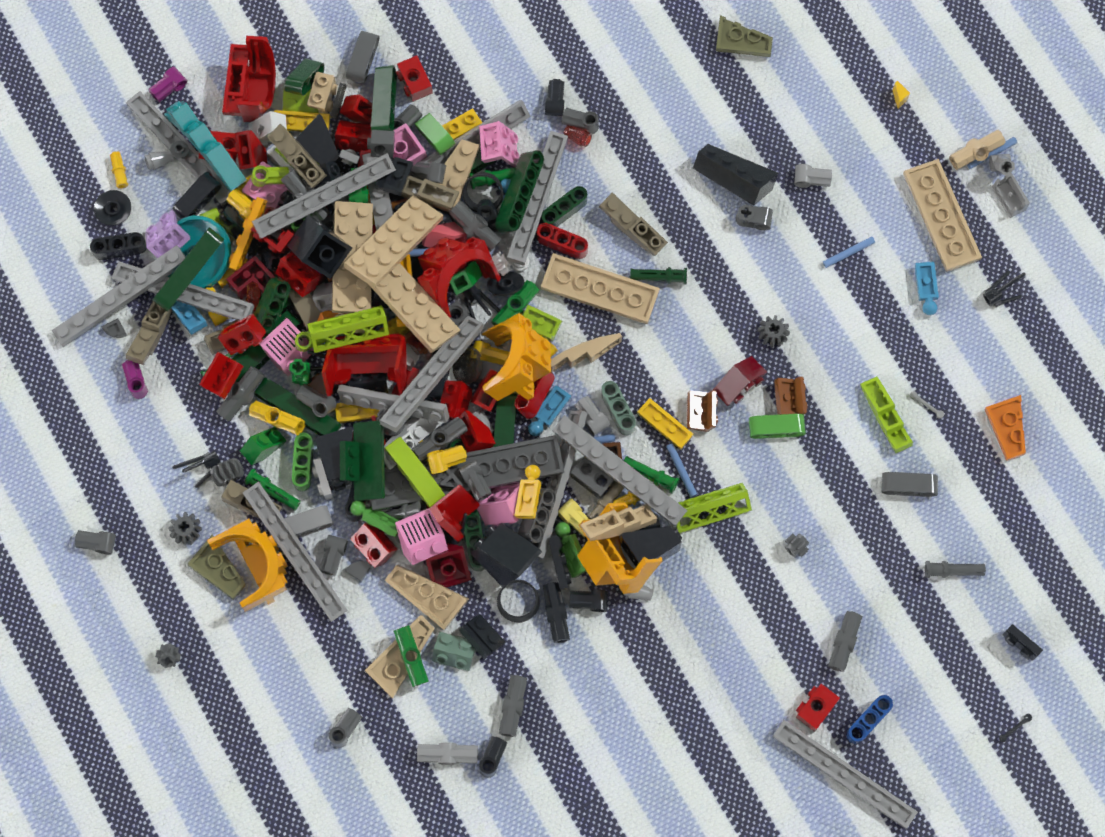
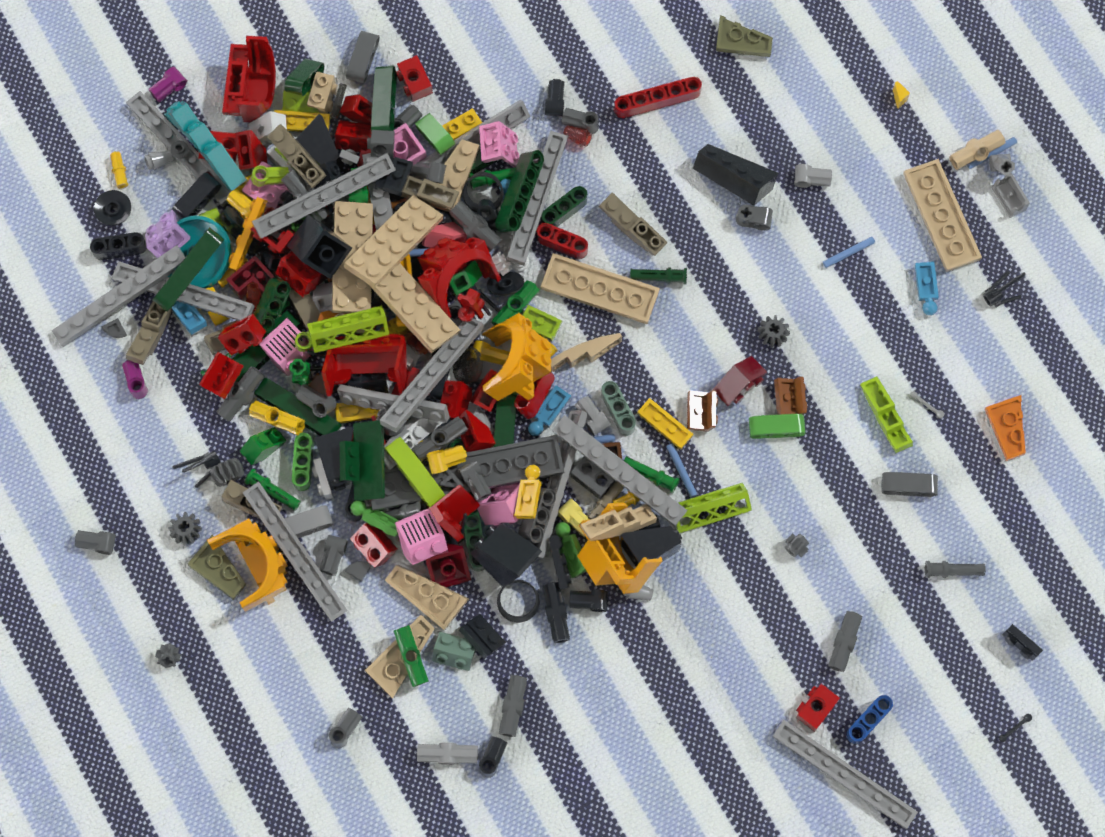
(471, 306): none -> red hips
(651, 103): none -> red beam

